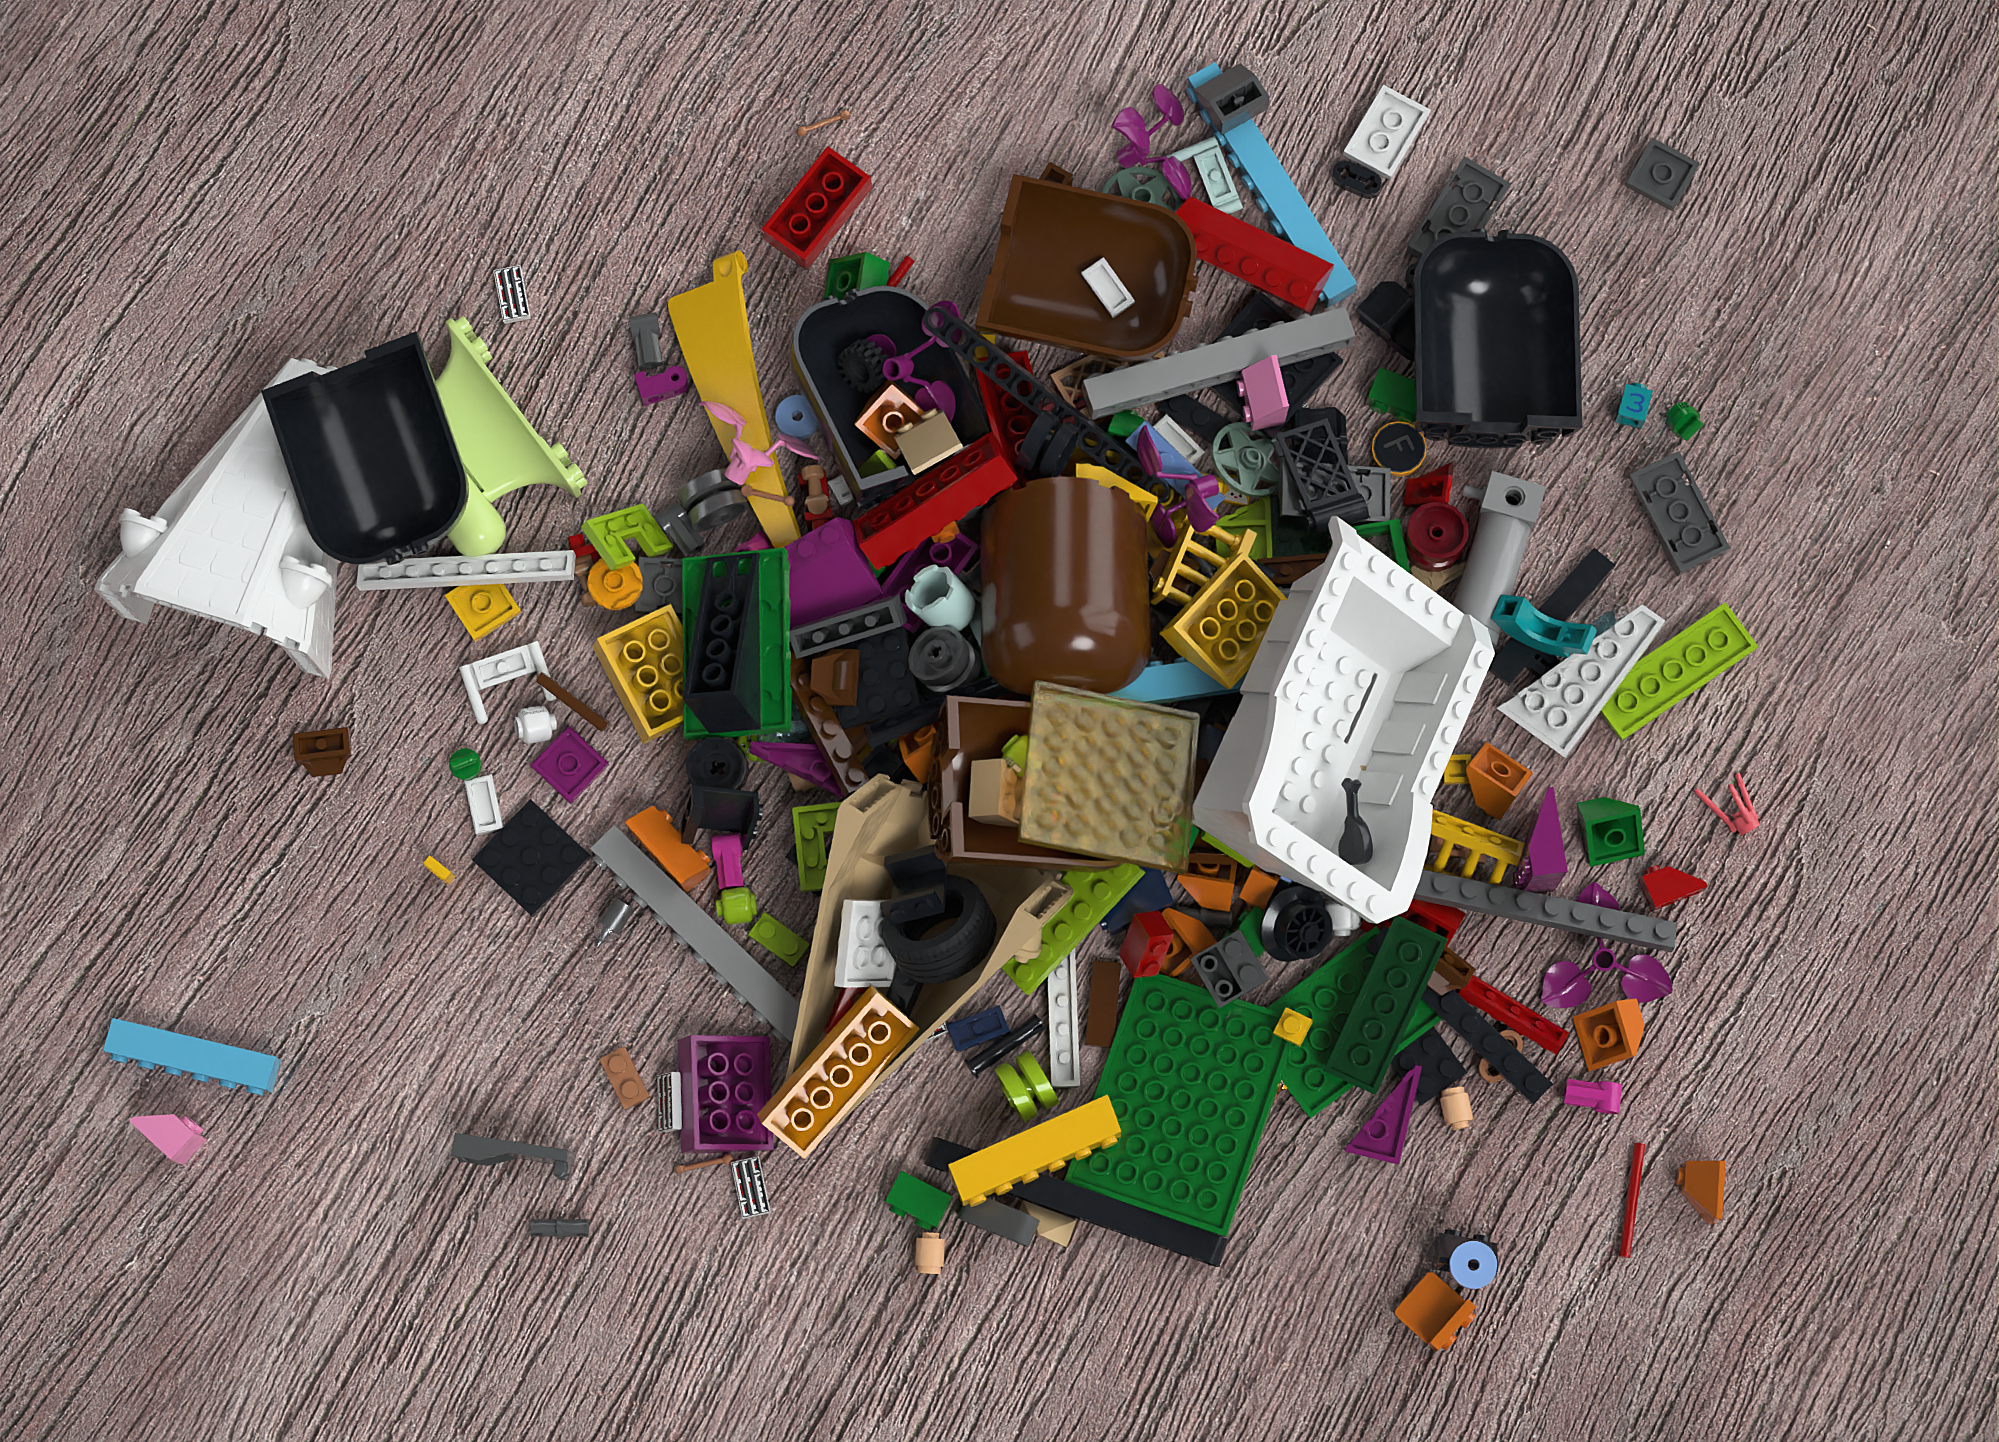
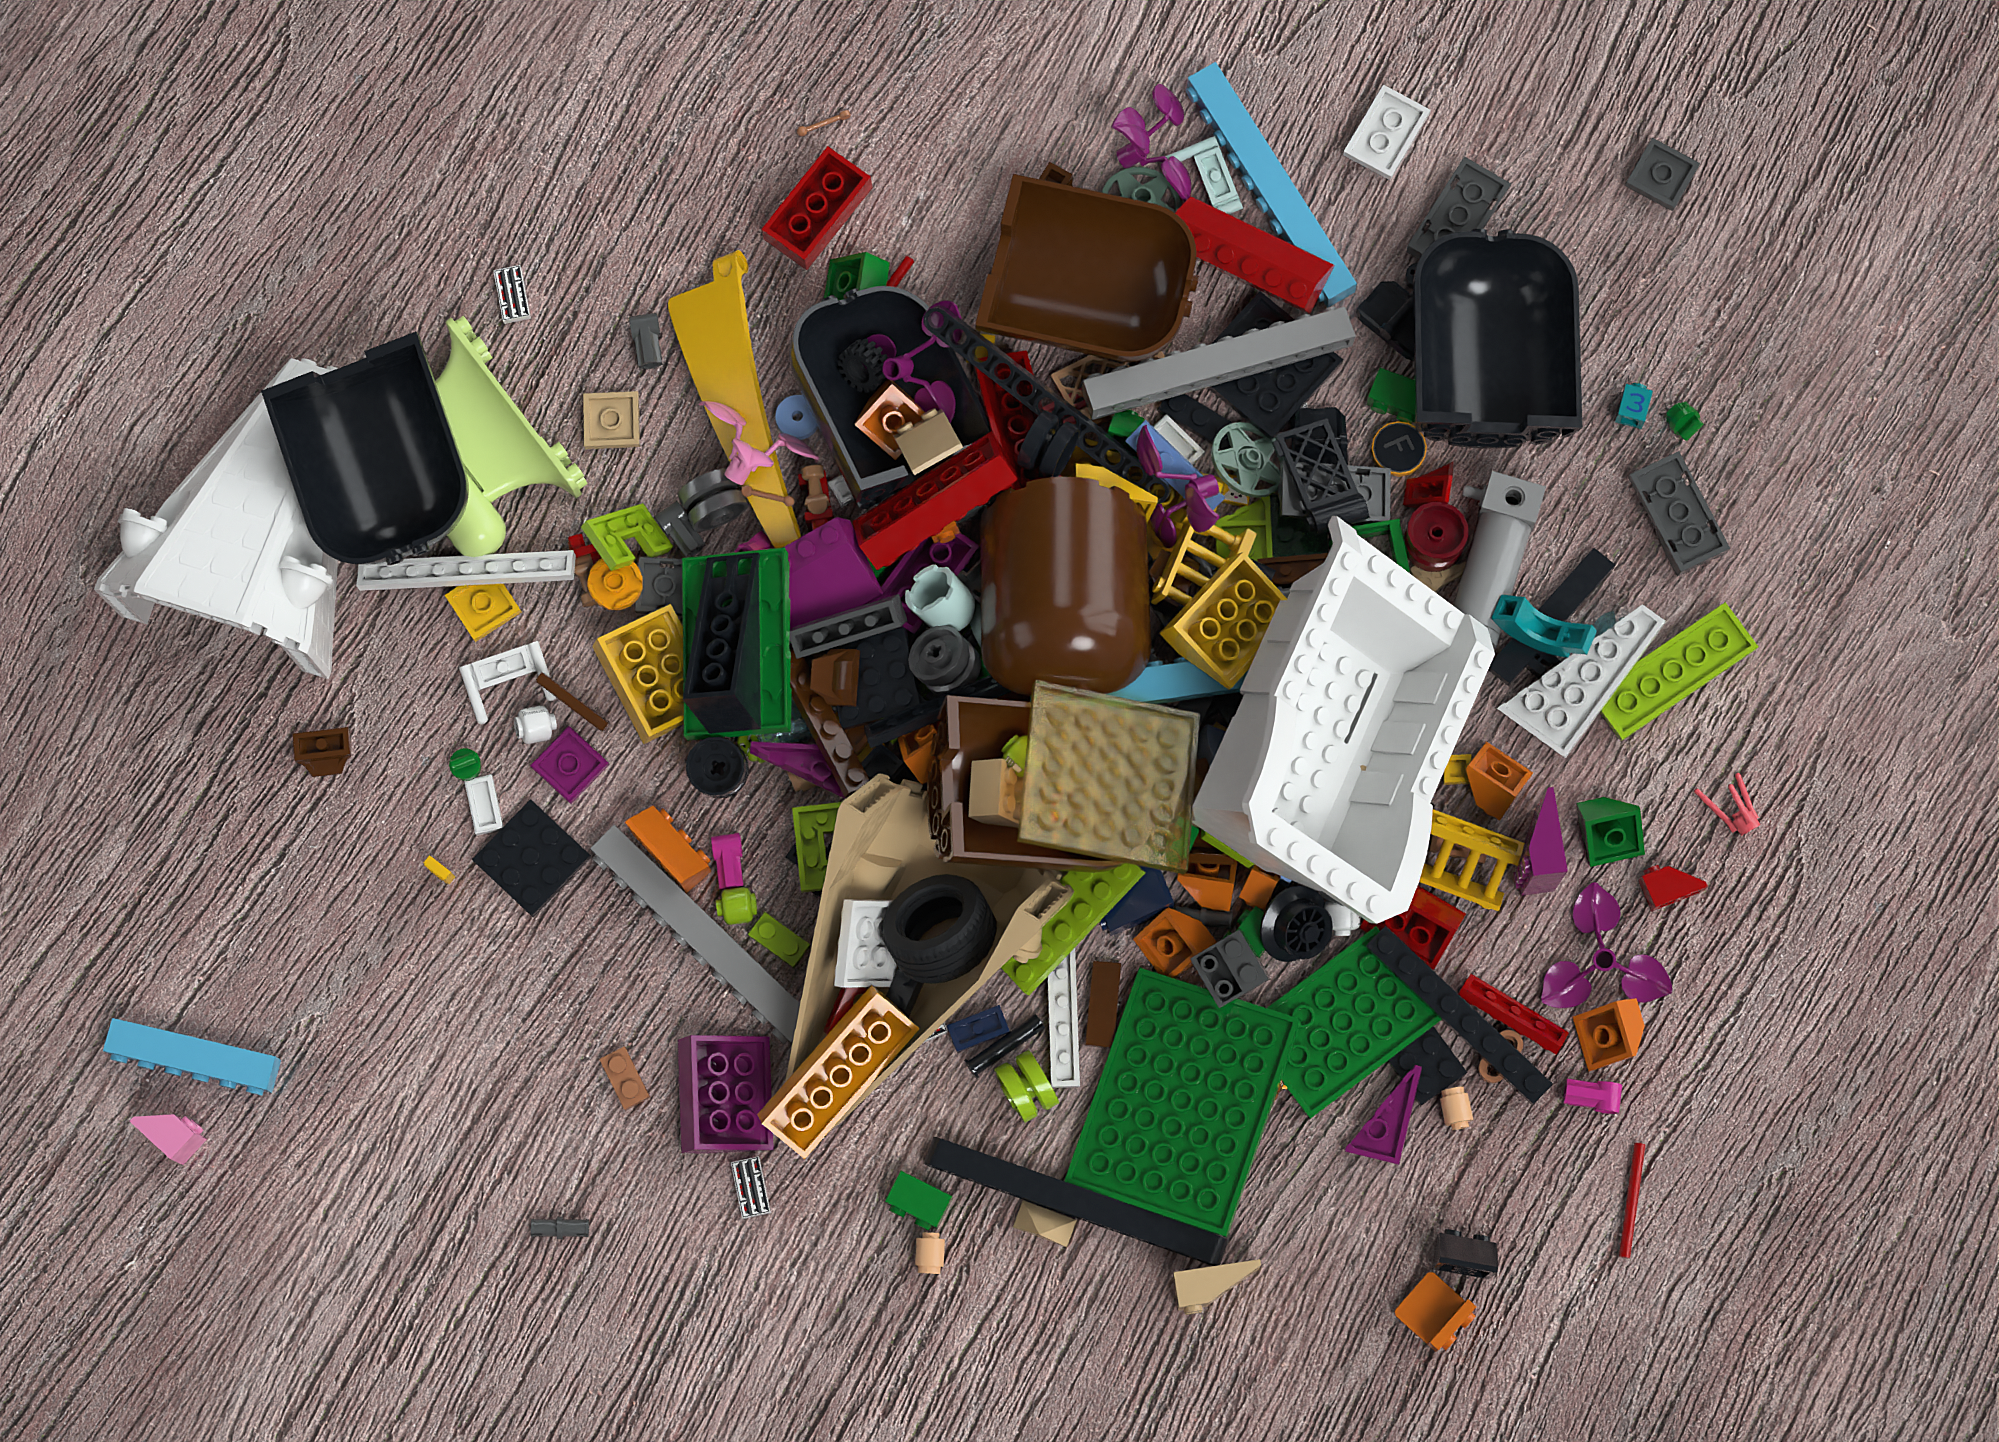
(494, 1151): dark grey piece -> none
(611, 420): none -> tan plate
(612, 922): flat silver piece -> none
(661, 386): magenta leg -> none
(669, 1102): tile -> none
(722, 811): black panel -> none
(726, 1159): nougat hinge -> none
(876, 464): lime slope -> none
(916, 886): black panel -> none
(1001, 1221): dark grey beam -> none
(1035, 1151): yellow slope -> none
(1108, 287): white tile -> none
(1146, 944): red brick -> none
(1204, 1285): none -> tan slope
(1233, 98): dark grey slope -> none
(1263, 394): bright pink slope -> none
(1292, 1027): yellow plate -> none
(1356, 842): black piece -> none
(1359, 174): black beam -> none
(1385, 1004): dark green plate -> none
(1450, 973): reddish brown slope -> none
(1486, 1265): light blue piece -> none
(1546, 911): dark grey plate -> none
(1703, 1187): orange slope -> none

